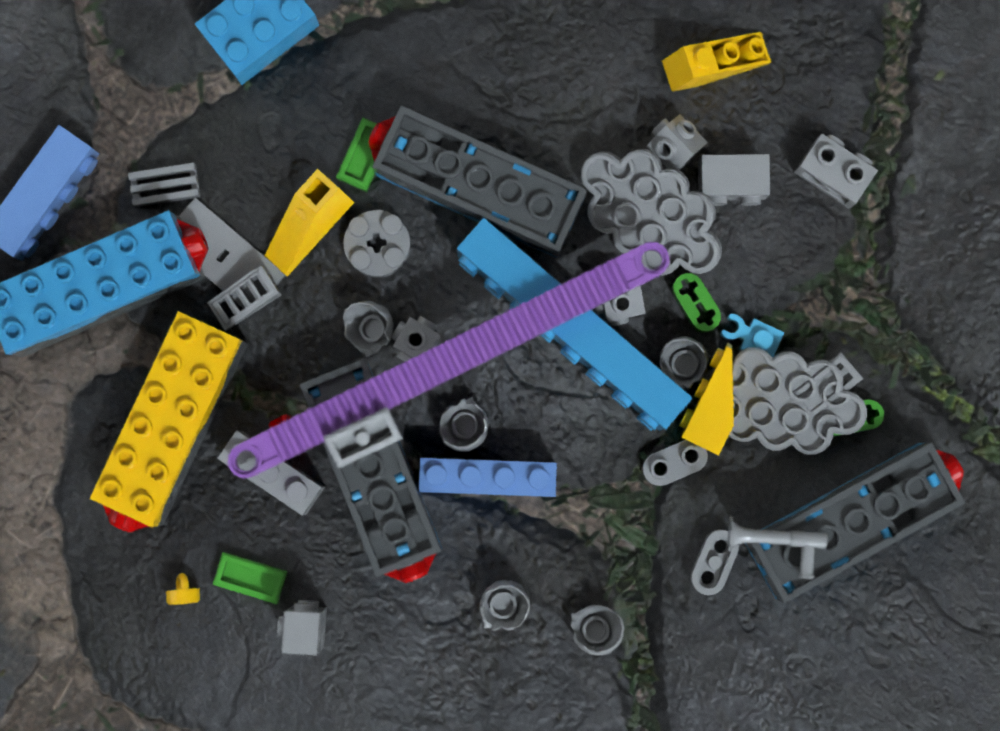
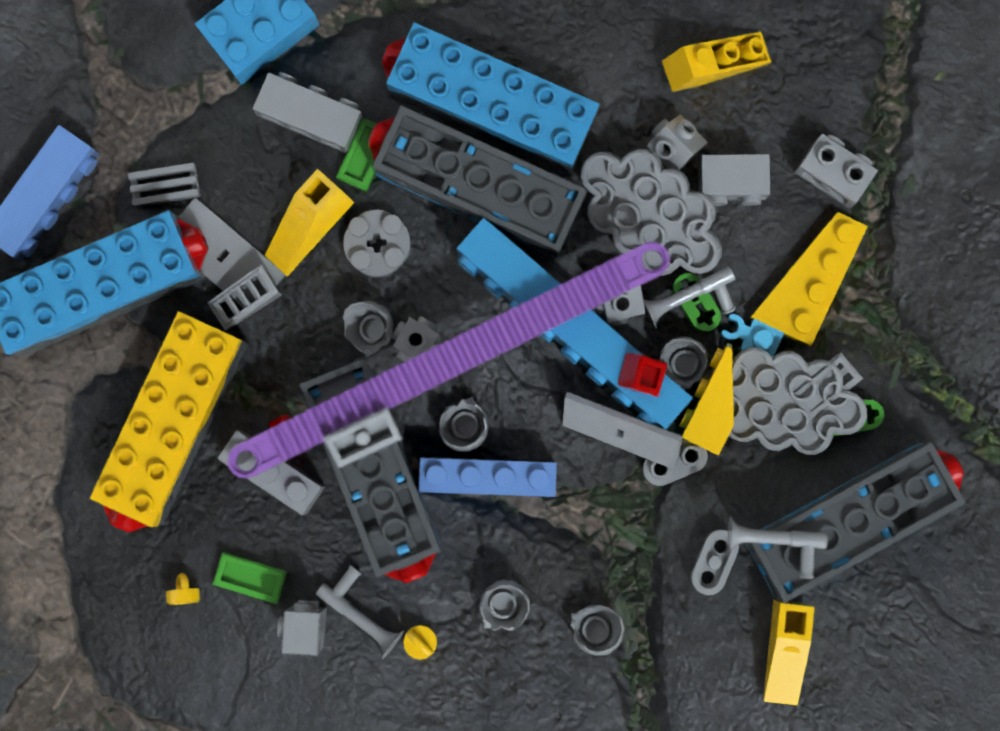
(308, 111): none -> light grey brick
(335, 599): none -> light grey piece
(420, 642): none -> yellow tile
(489, 97): none -> dark azure piece
(638, 436): none -> light grey piece
(642, 374): none -> red slope
(714, 282): none -> light grey piece
(787, 651): none -> yellow slope
(809, 286): none -> yellow wing

